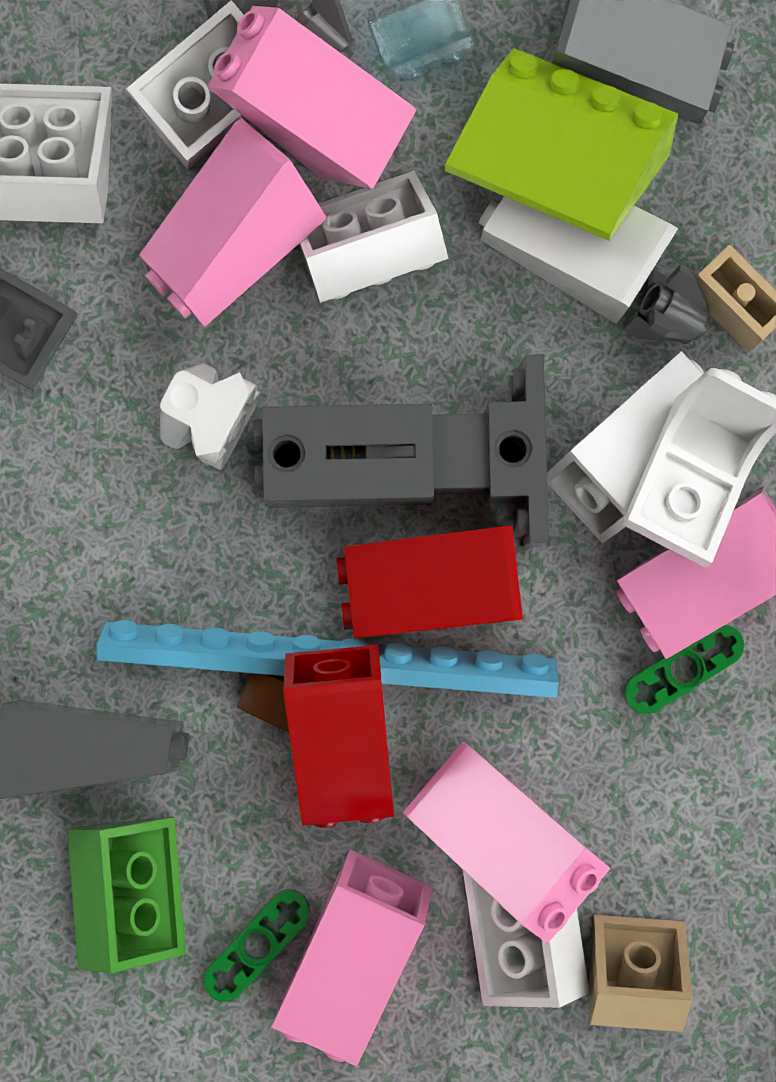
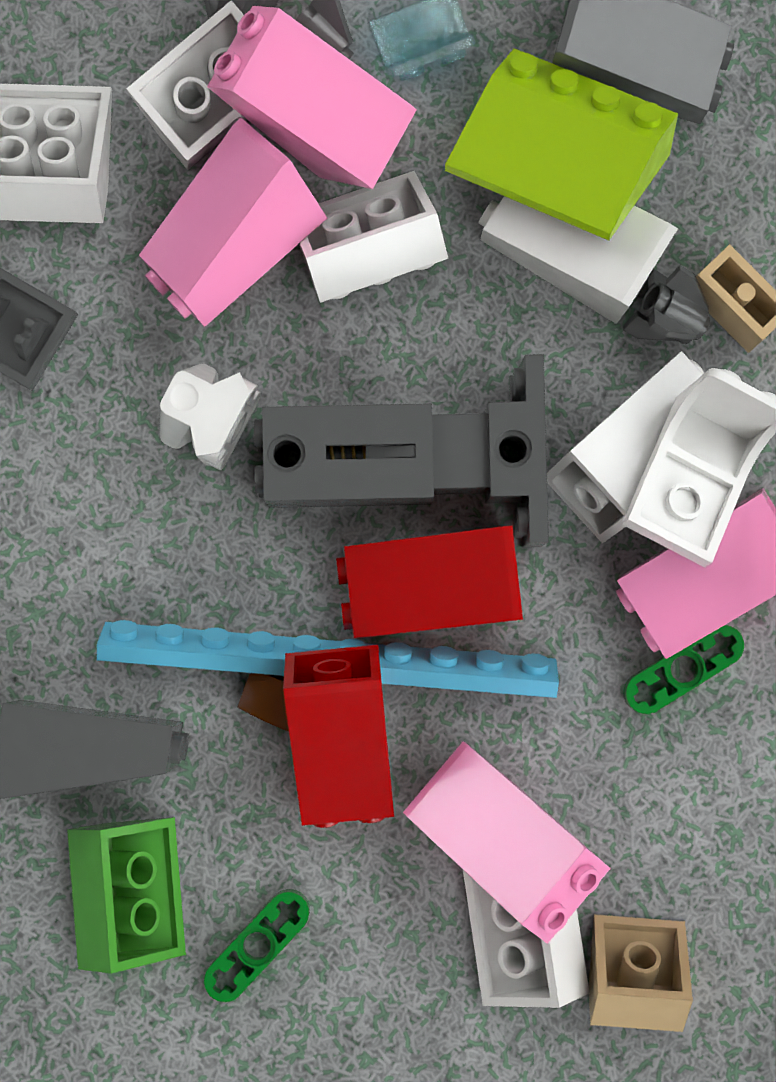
(354, 958): bright pink slope -> none

